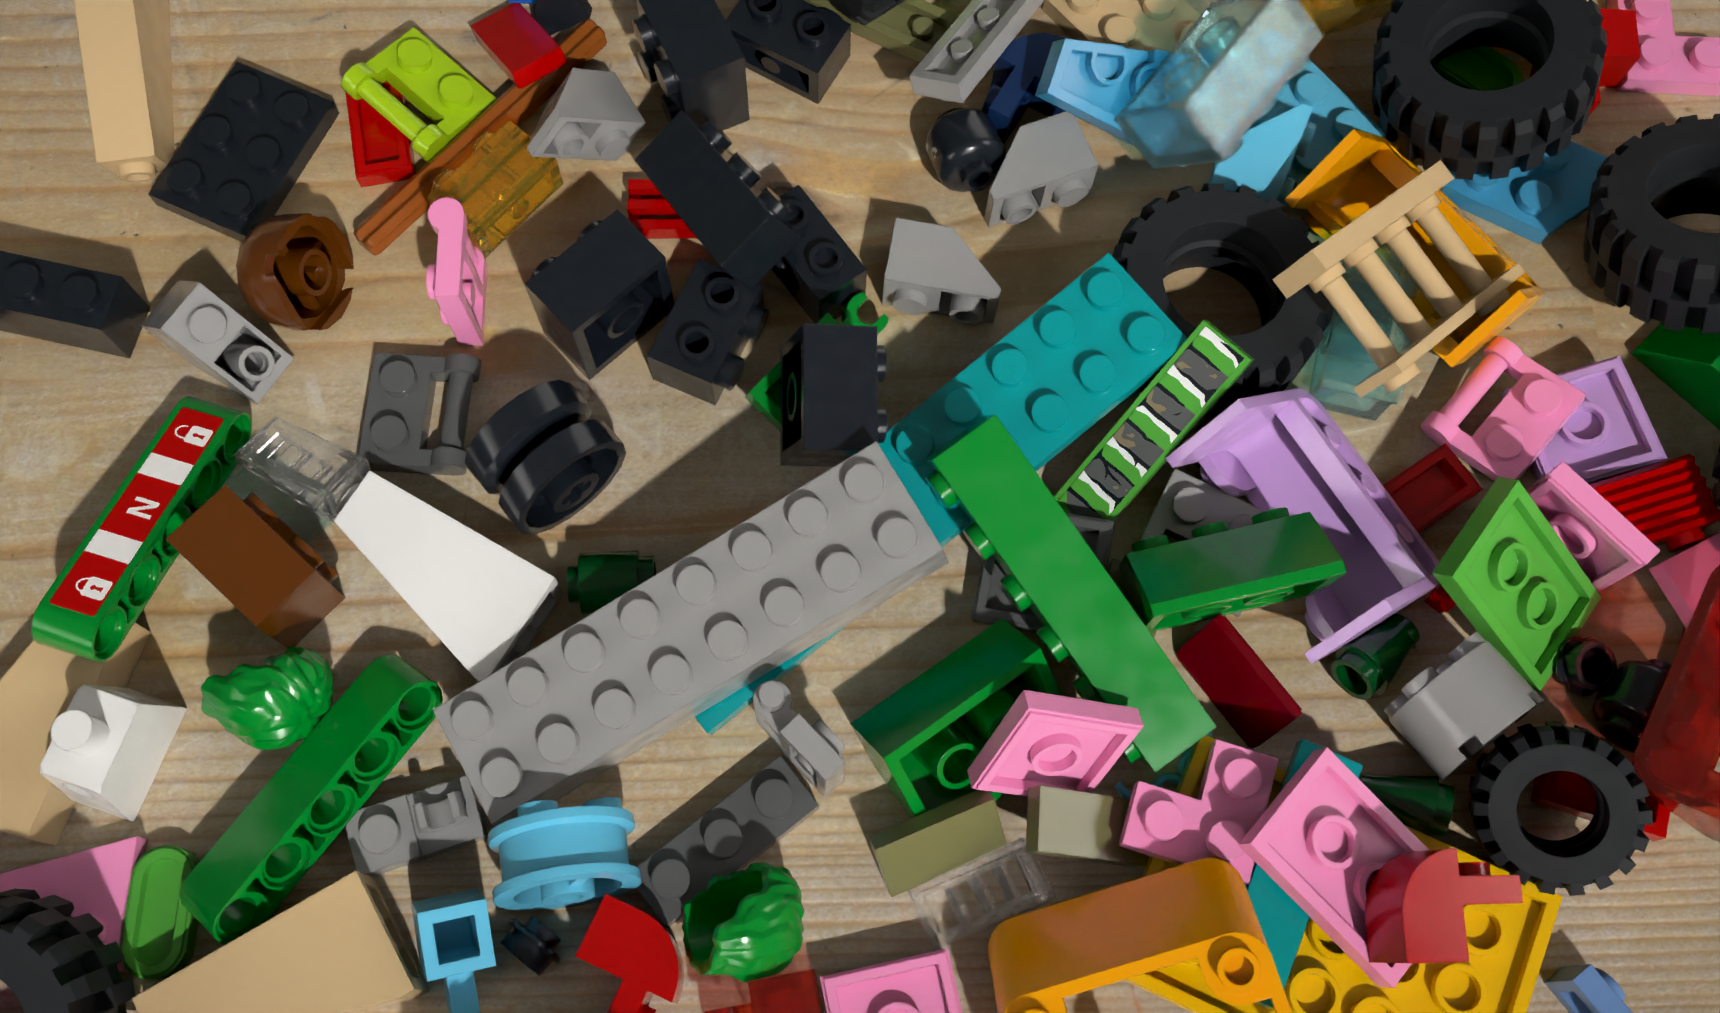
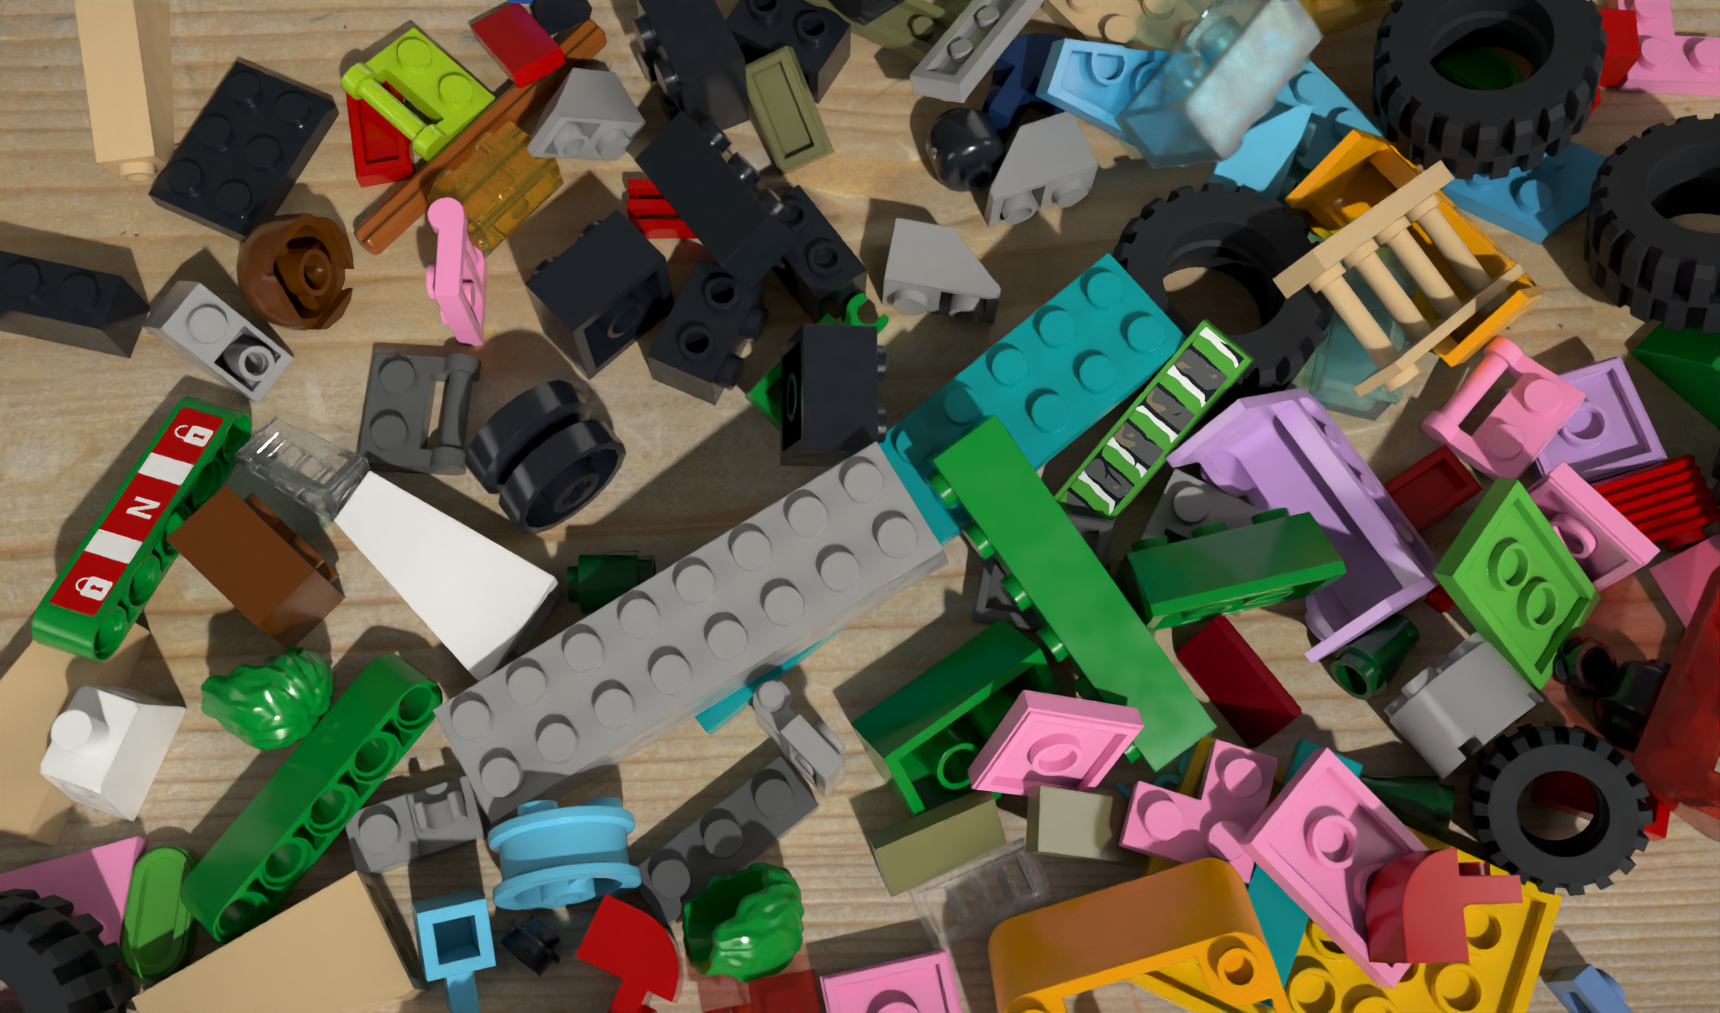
(786, 111): none -> olive tile

